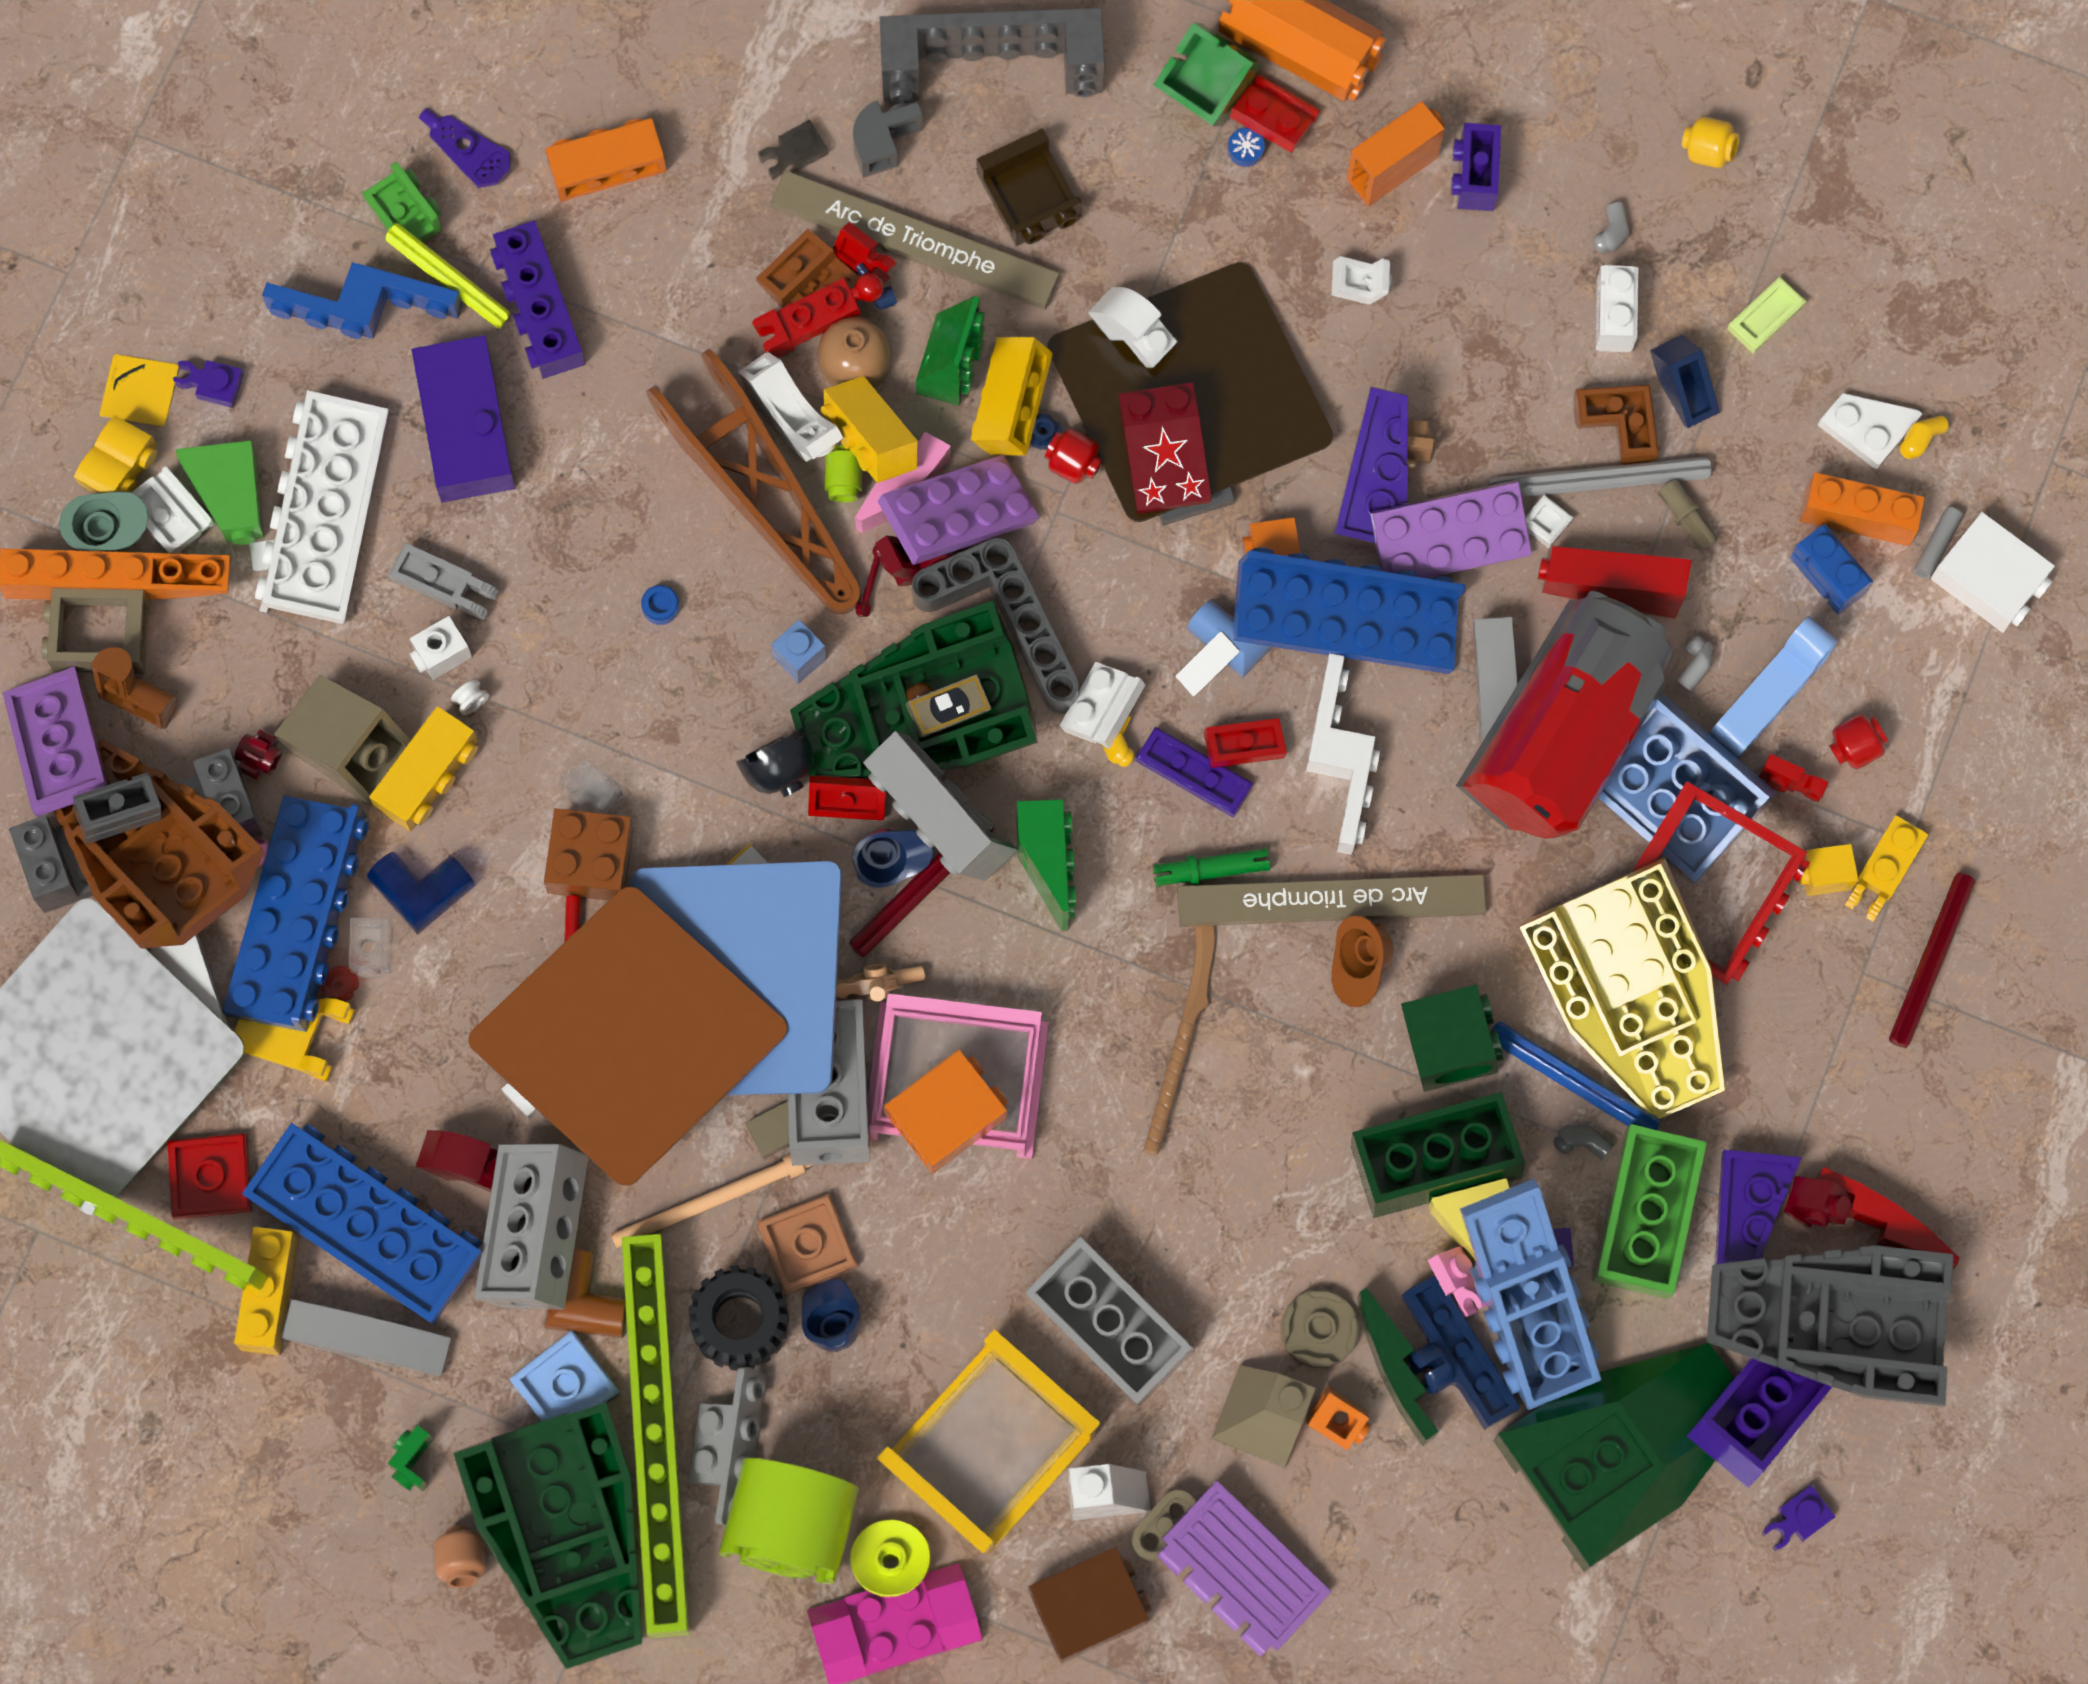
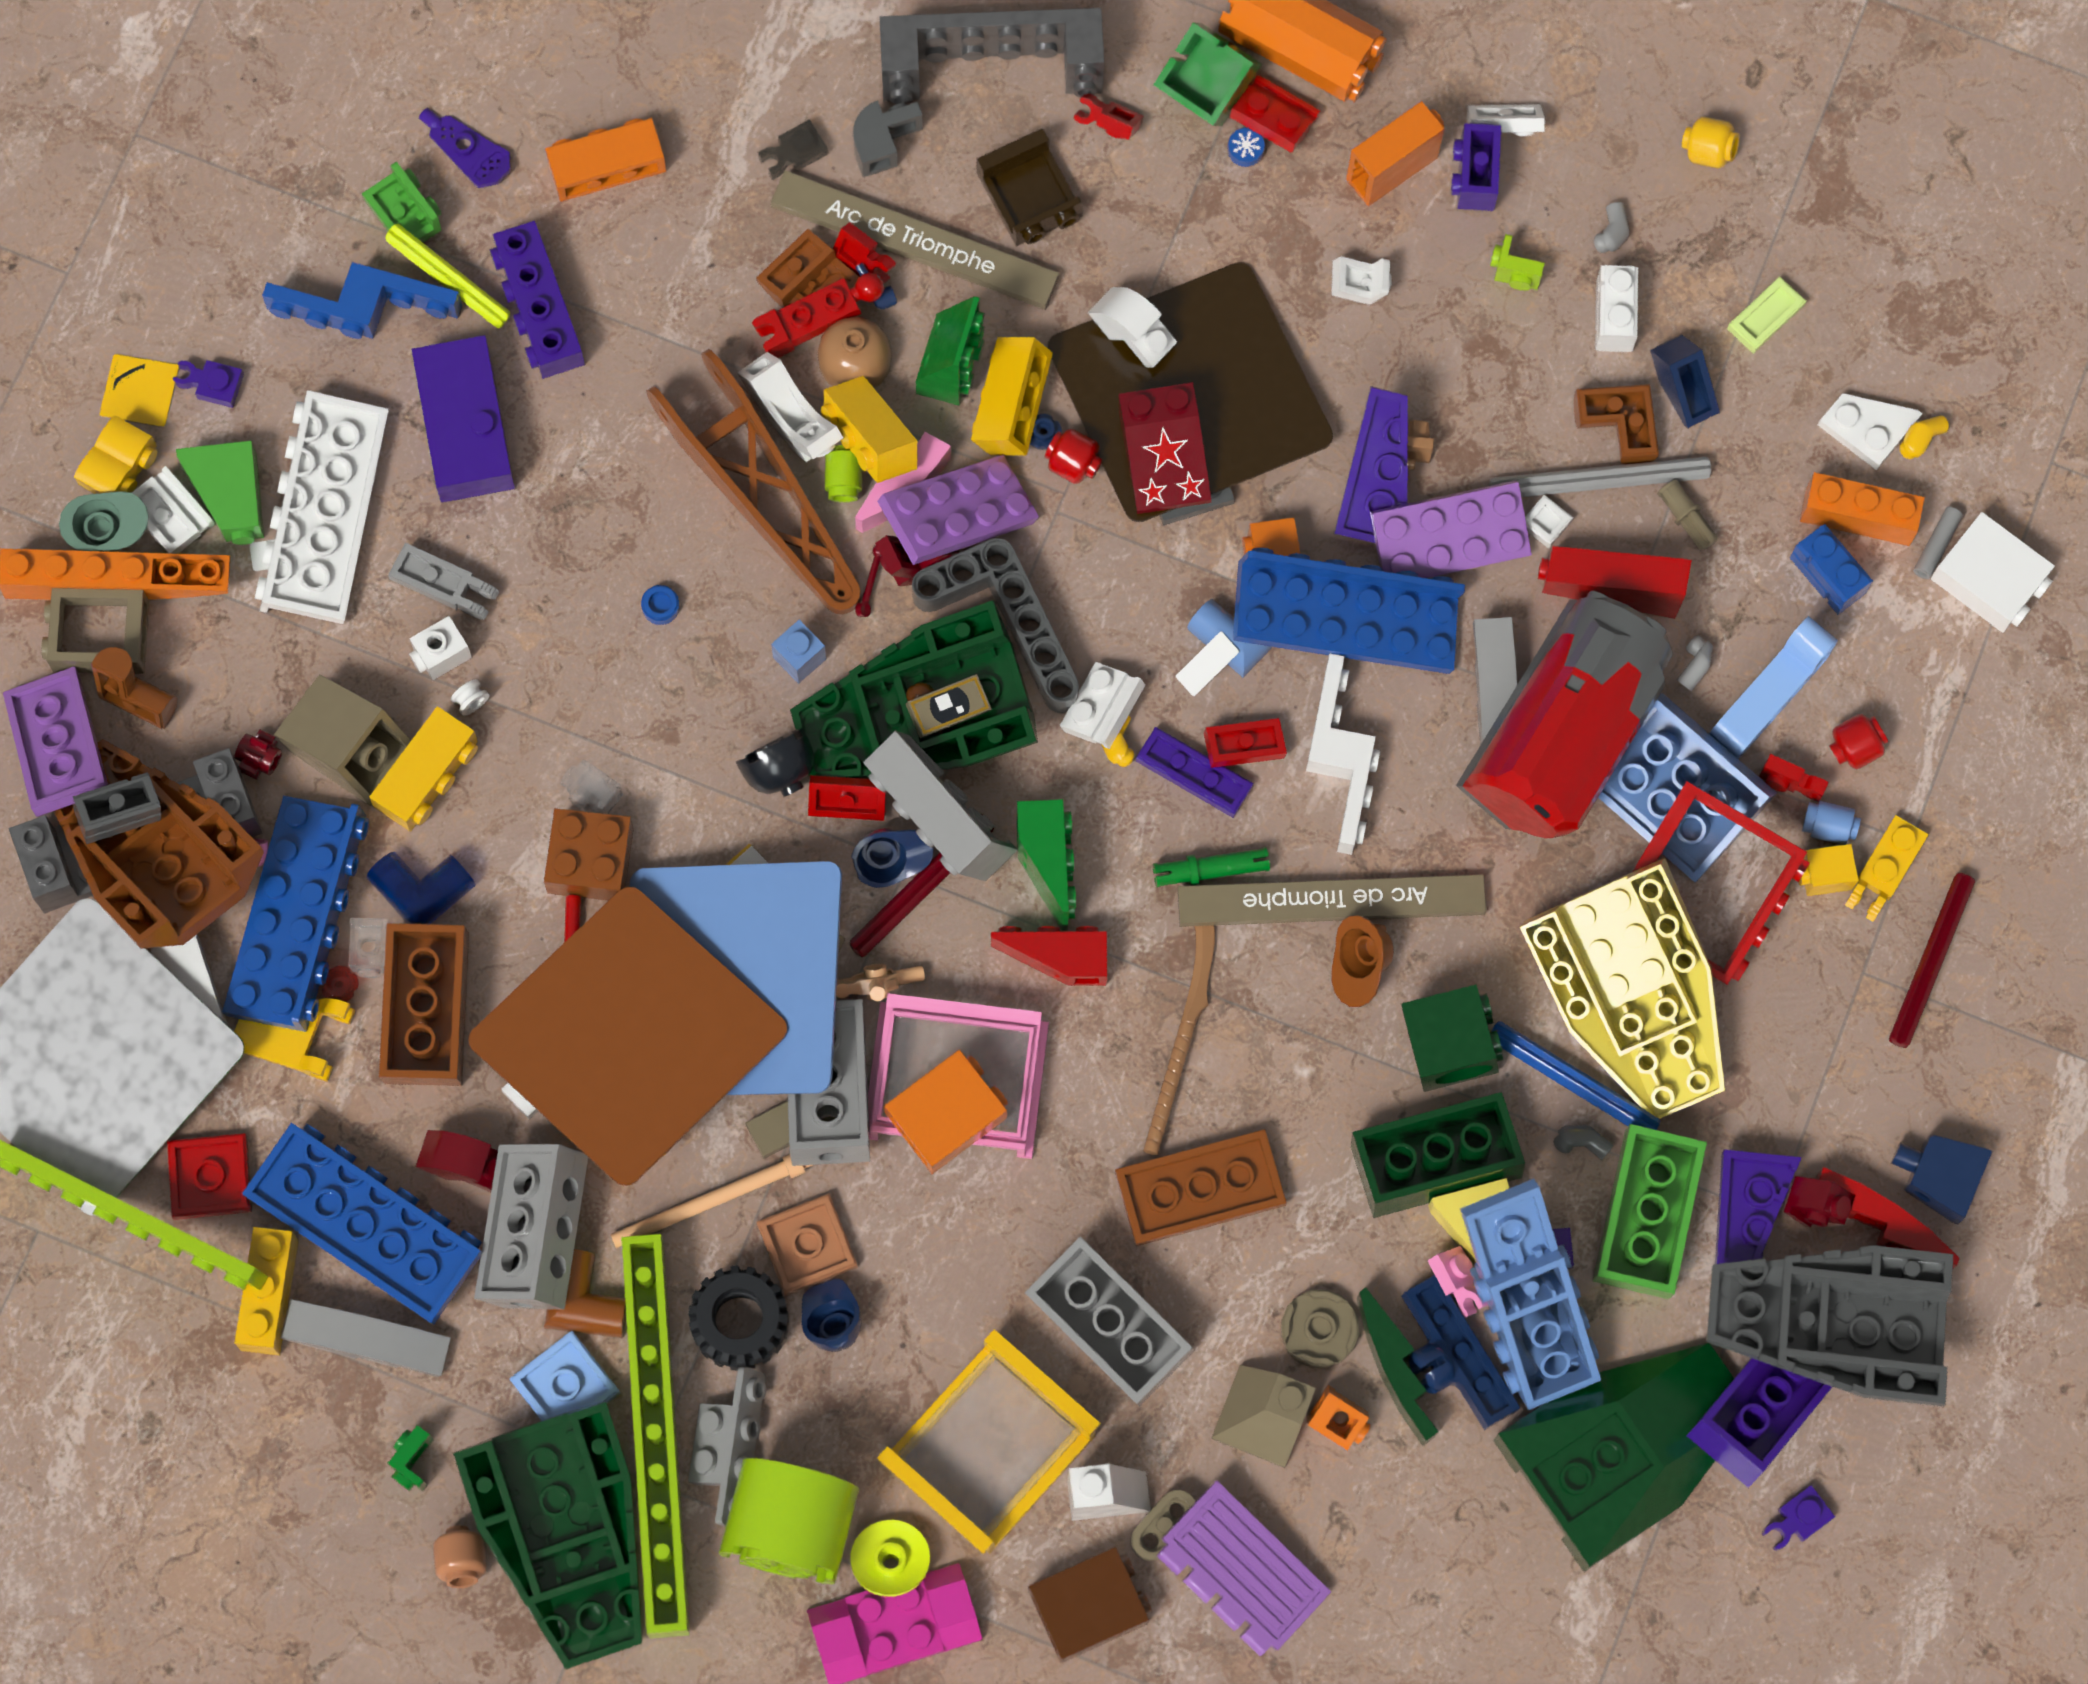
(424, 1004): none -> dark orange brick
(1069, 957): none -> red slope
(1114, 118): none -> red plate
(1200, 1187): none -> dark orange plate
(1516, 271): none -> lime bracket
(1519, 119): none -> white plate
(1831, 822): none -> medium blue brick
(1943, 1174): none -> dark blue torso

